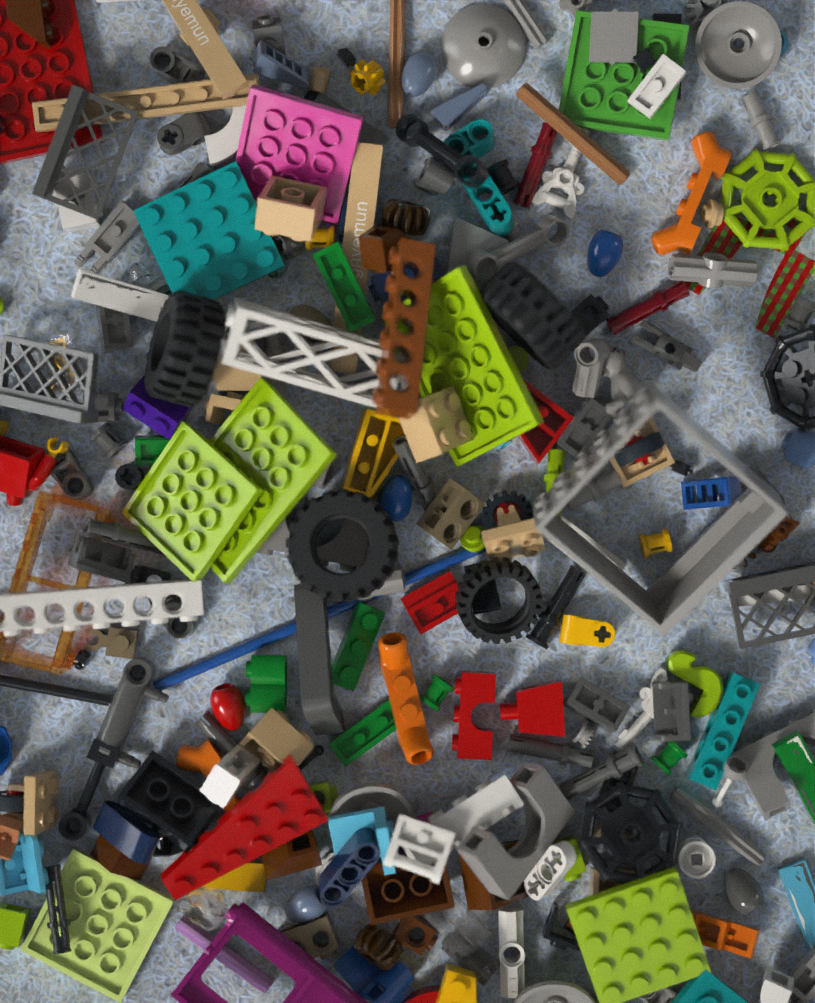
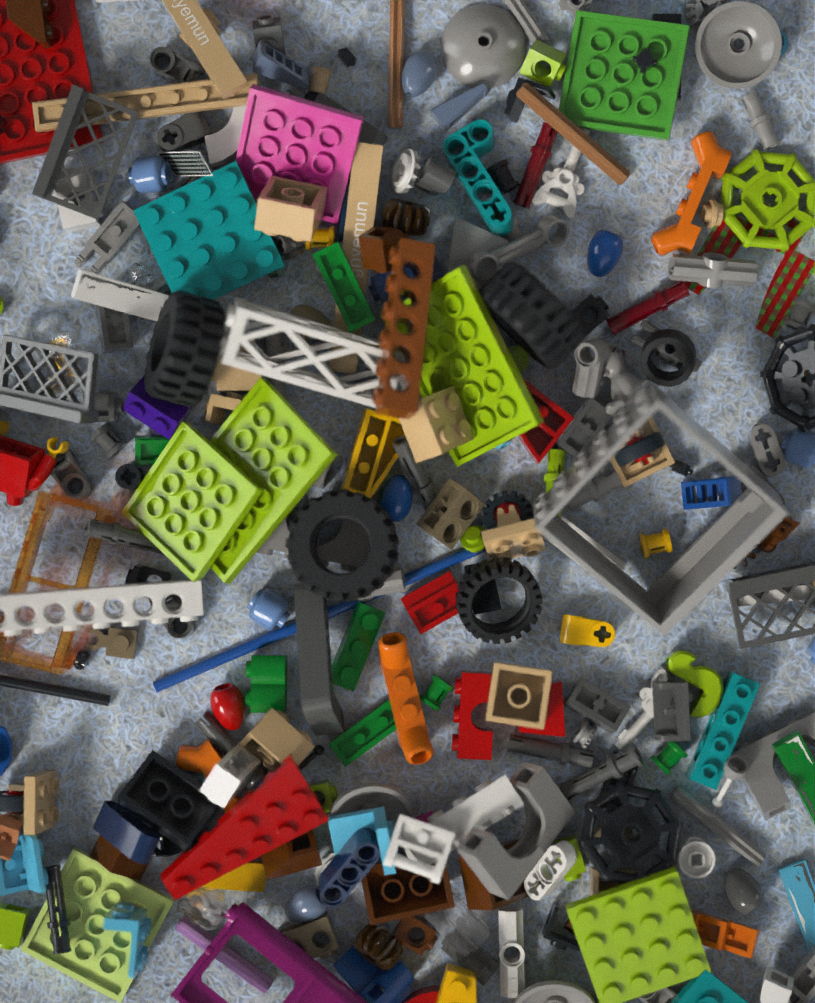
(102, 559): dark grey hinge -> none
(109, 743): dark grey piece -> none
(130, 919): none -> medium azure bracket
(150, 174): none -> medium blue head
(186, 163): none -> sticker
(268, 609): none -> medium blue head
(367, 77): yellow gear -> none
(405, 171): none -> white gear
(441, 151): black piece -> none
(515, 105): none -> black bracket
(518, 695): none -> tan brick
(532, 68): none -> lime brick
(549, 619): black pin -> none
(613, 37): light grey piece -> none
(656, 86): white plate -> none
(666, 378): none -> black tyre
(772, 446): none -> light grey beam

